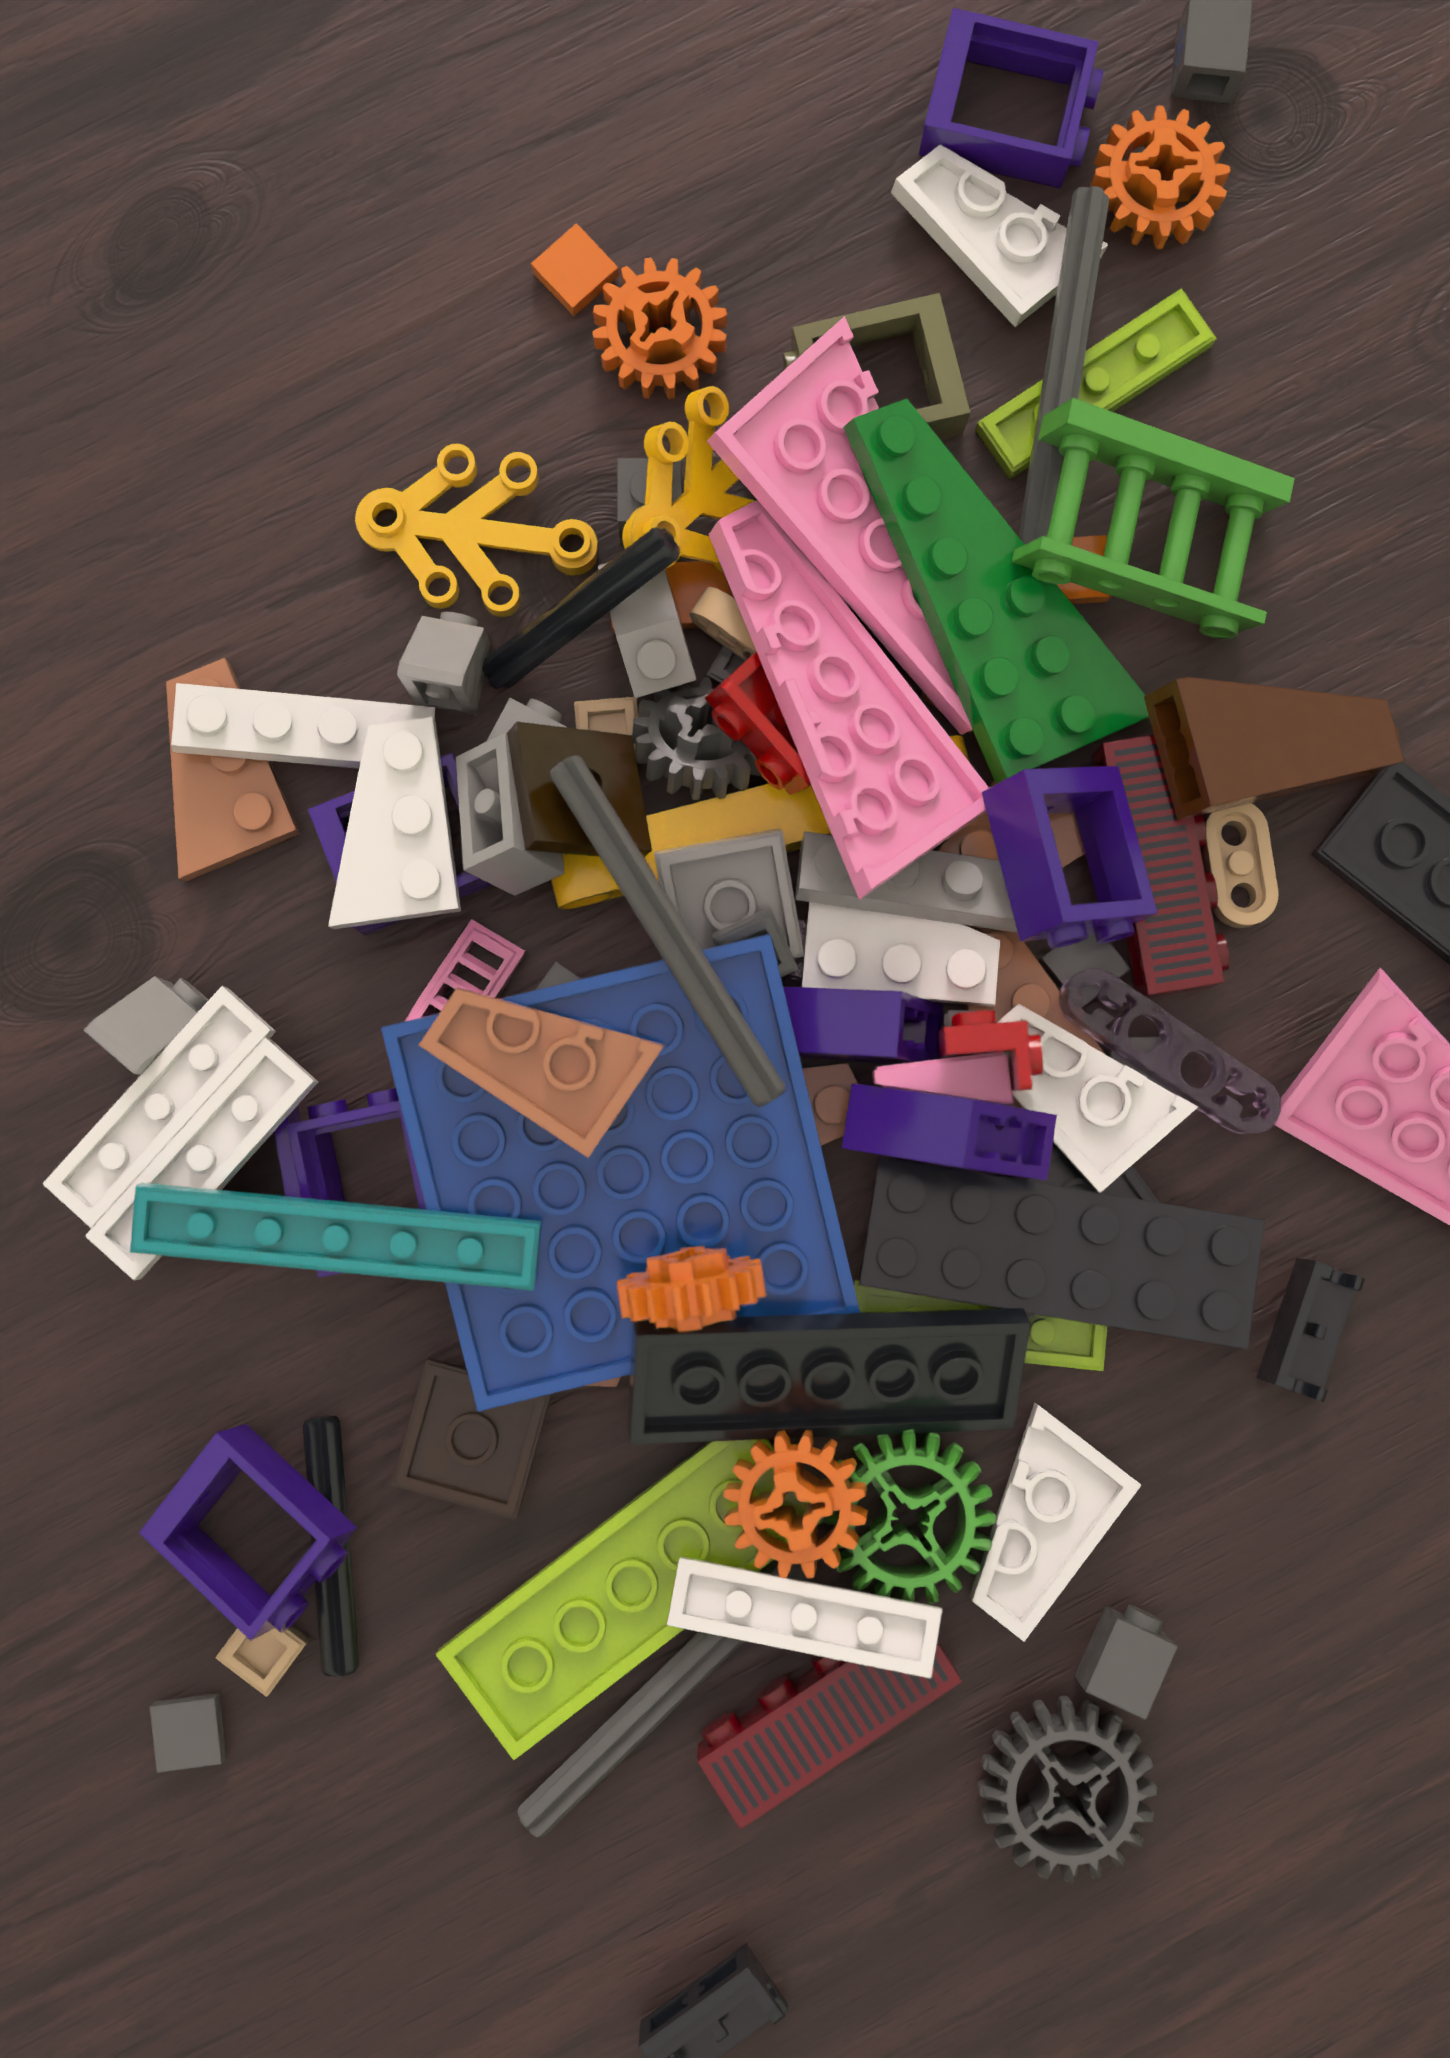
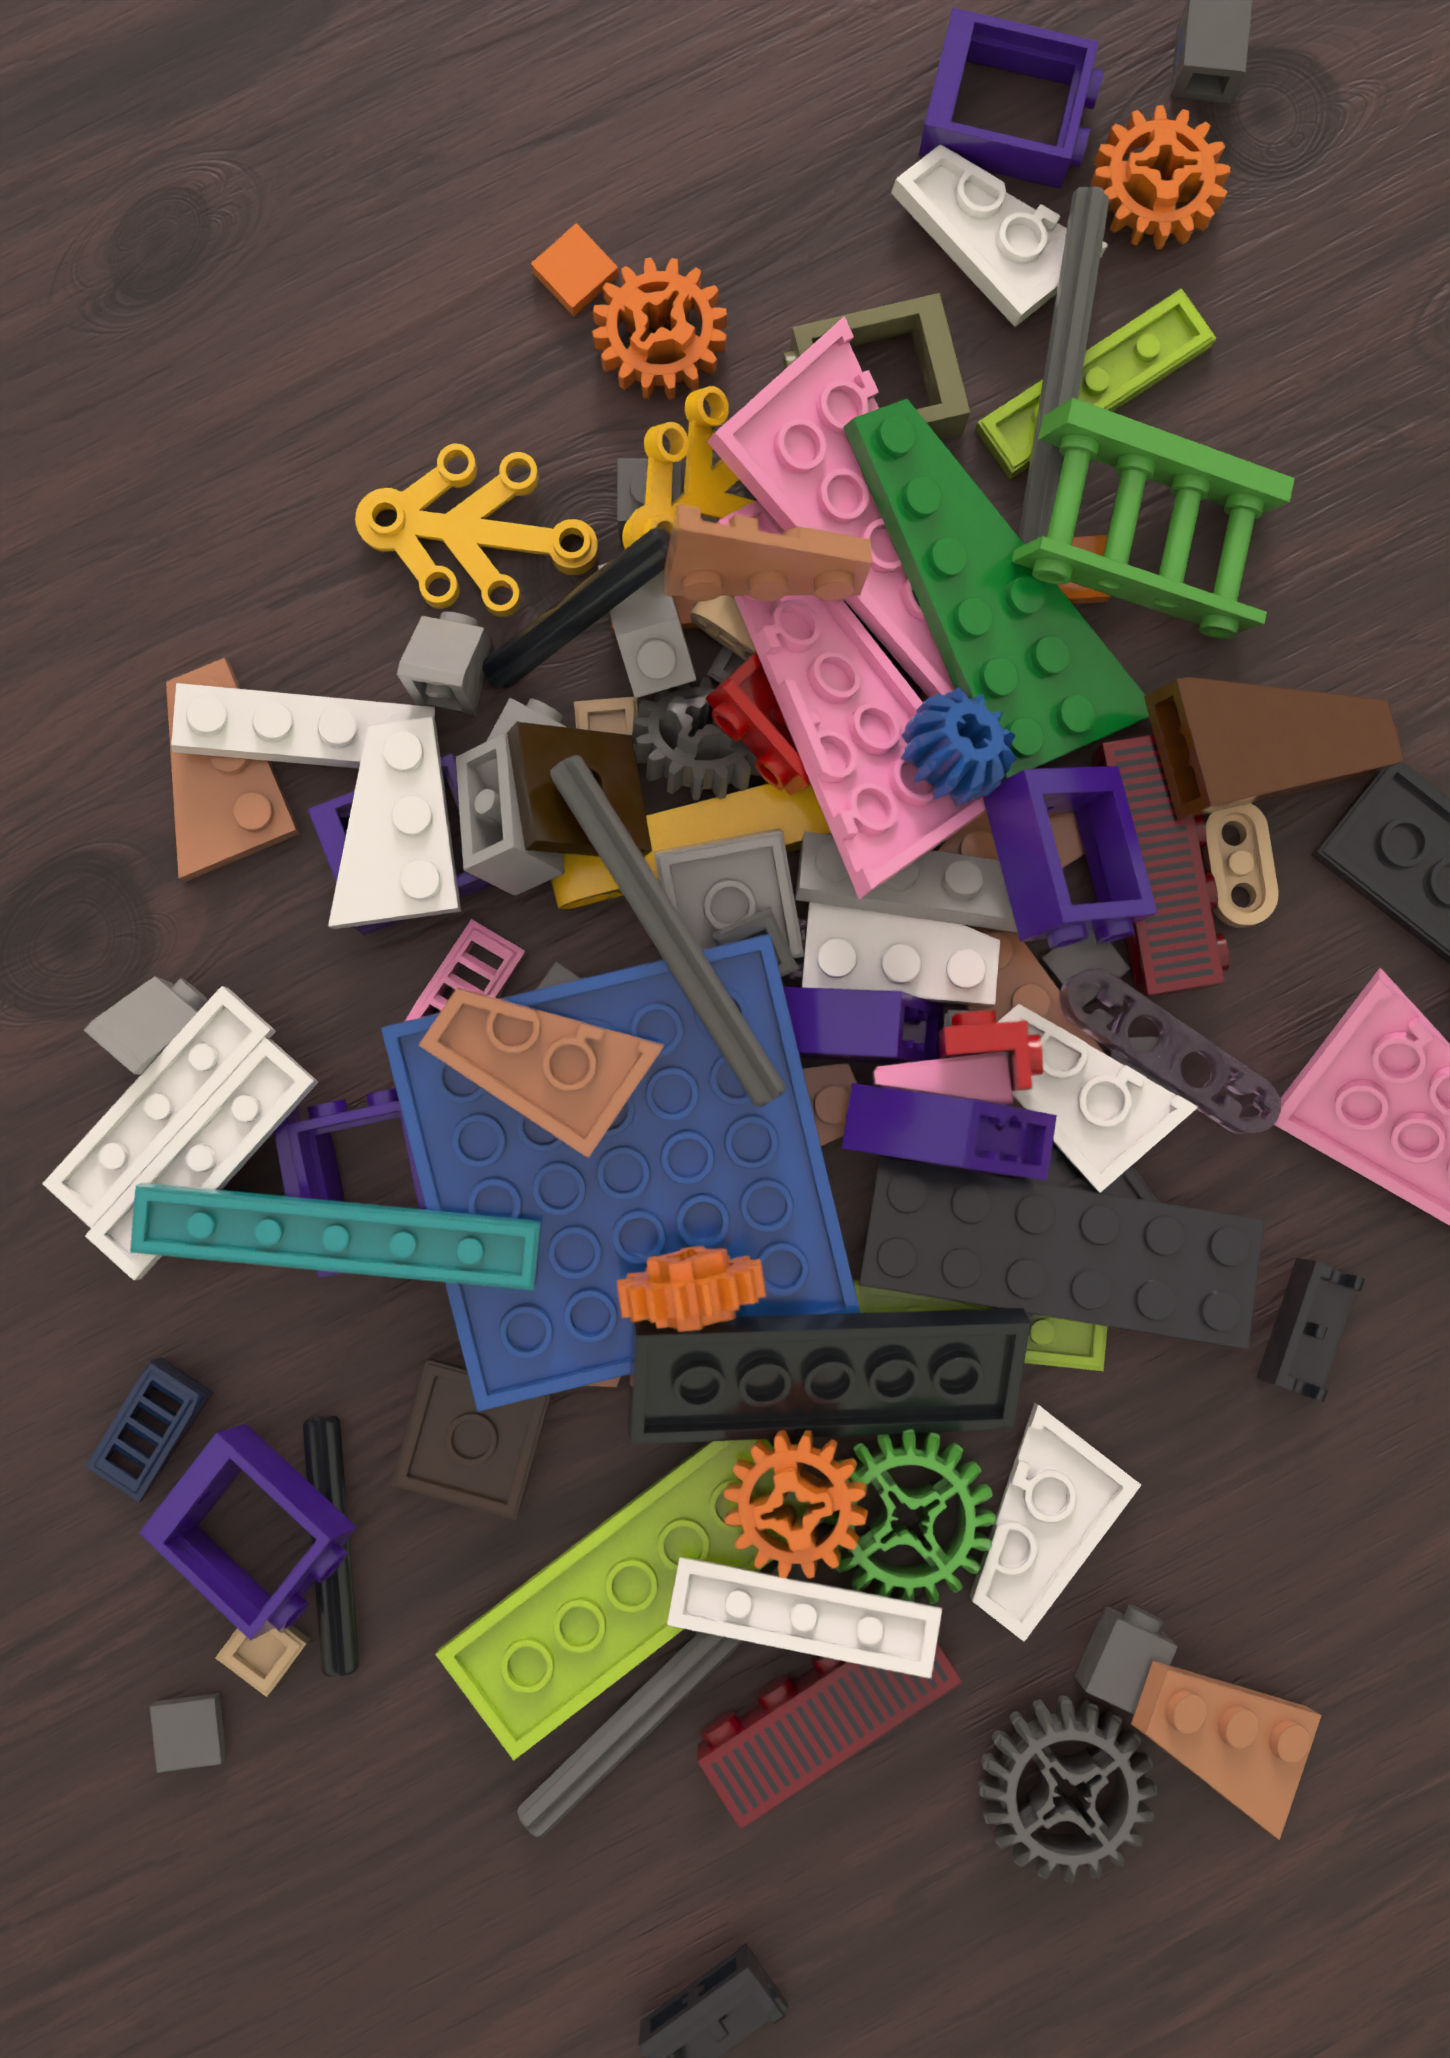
(178, 1386): none -> dark blue slope
(743, 561): none -> nougat wing
(958, 746): none -> blue gear
(1231, 1738): none -> nougat wing

